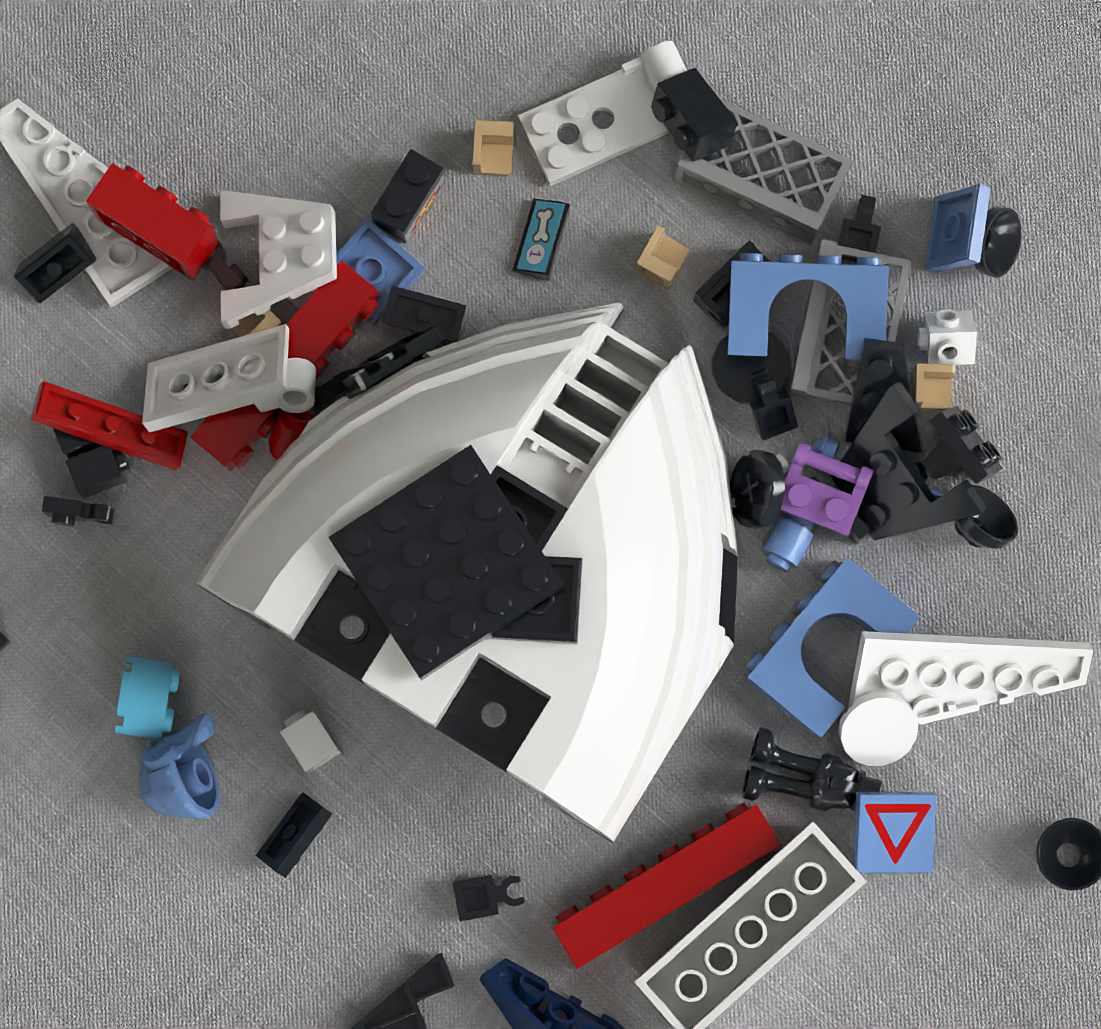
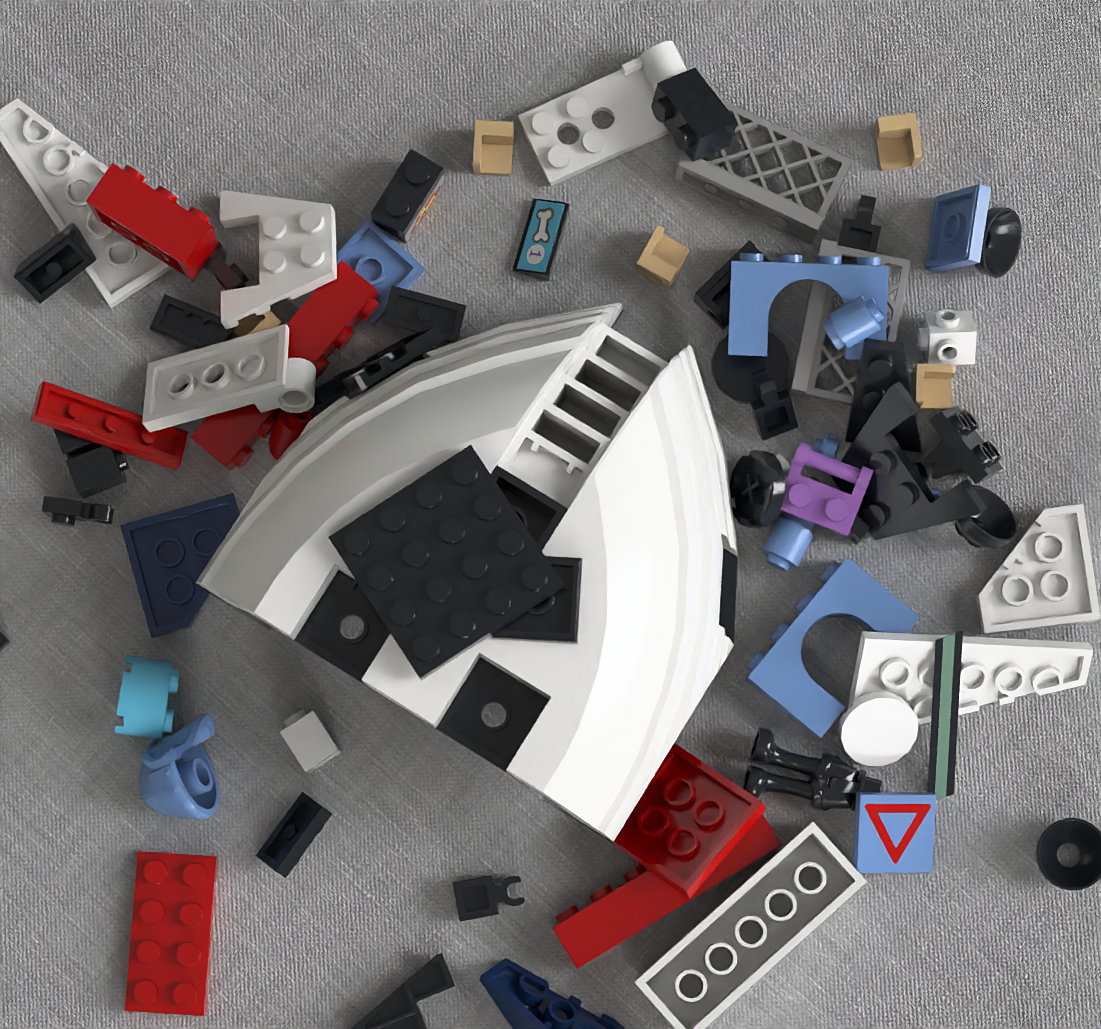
(170, 556): none -> dark blue plate
(171, 933): none -> red plate
(188, 324): none -> black plate
(687, 821): none -> red plate
(853, 322): none -> medium blue brick
(898, 141): none -> tan panel
(945, 715): none -> sticker
(1044, 577): none -> white plate

